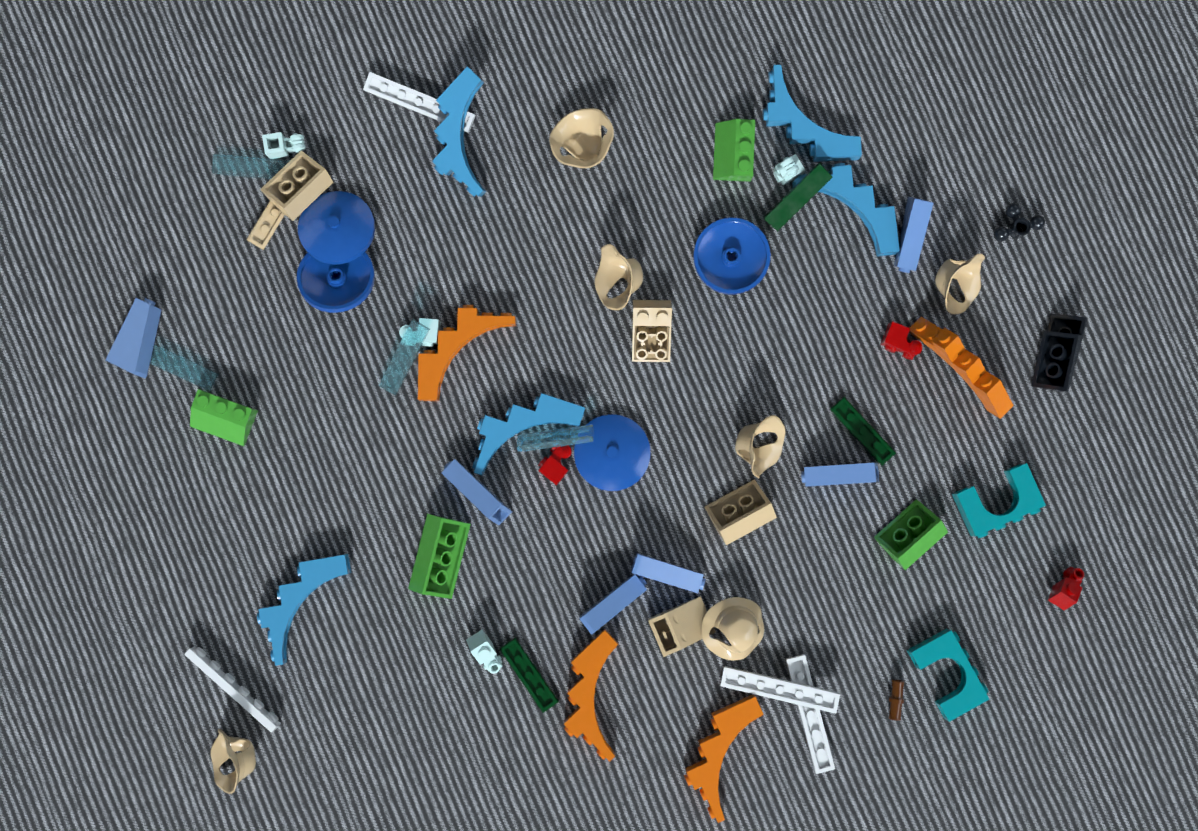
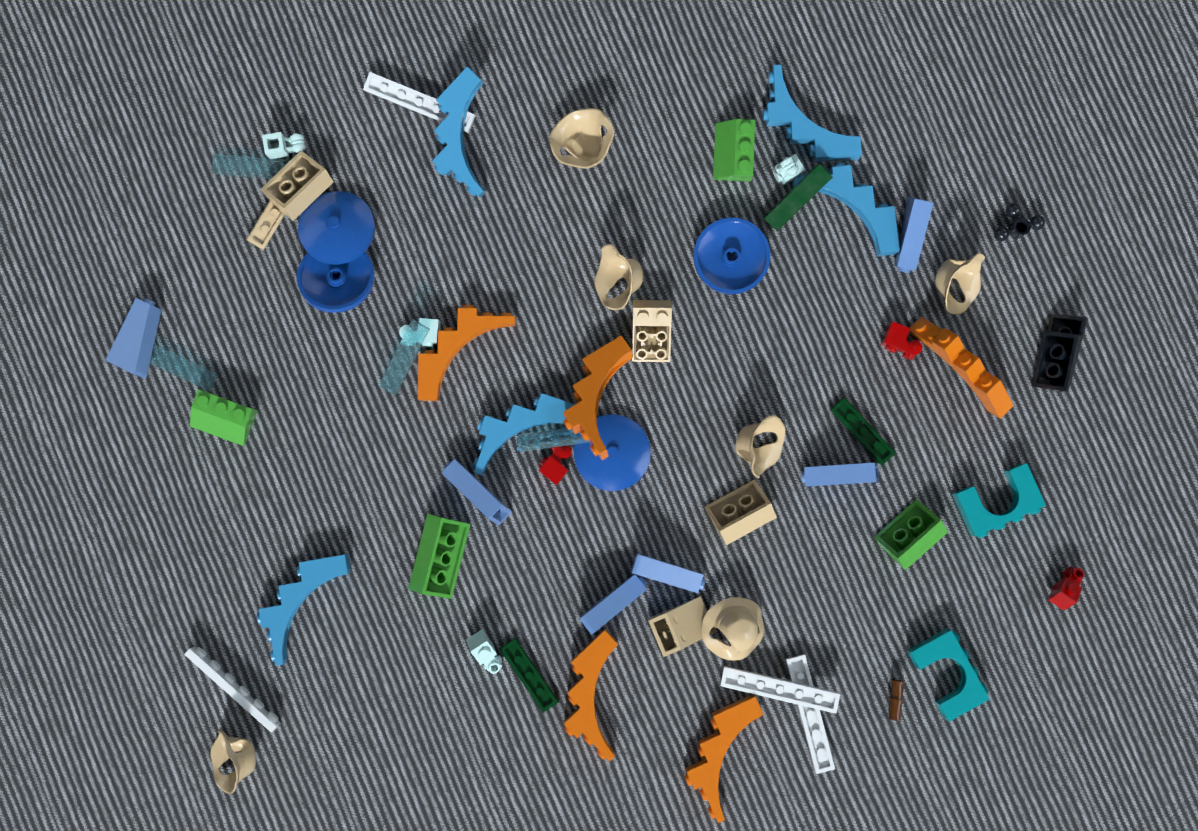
(599, 369): none -> orange arch

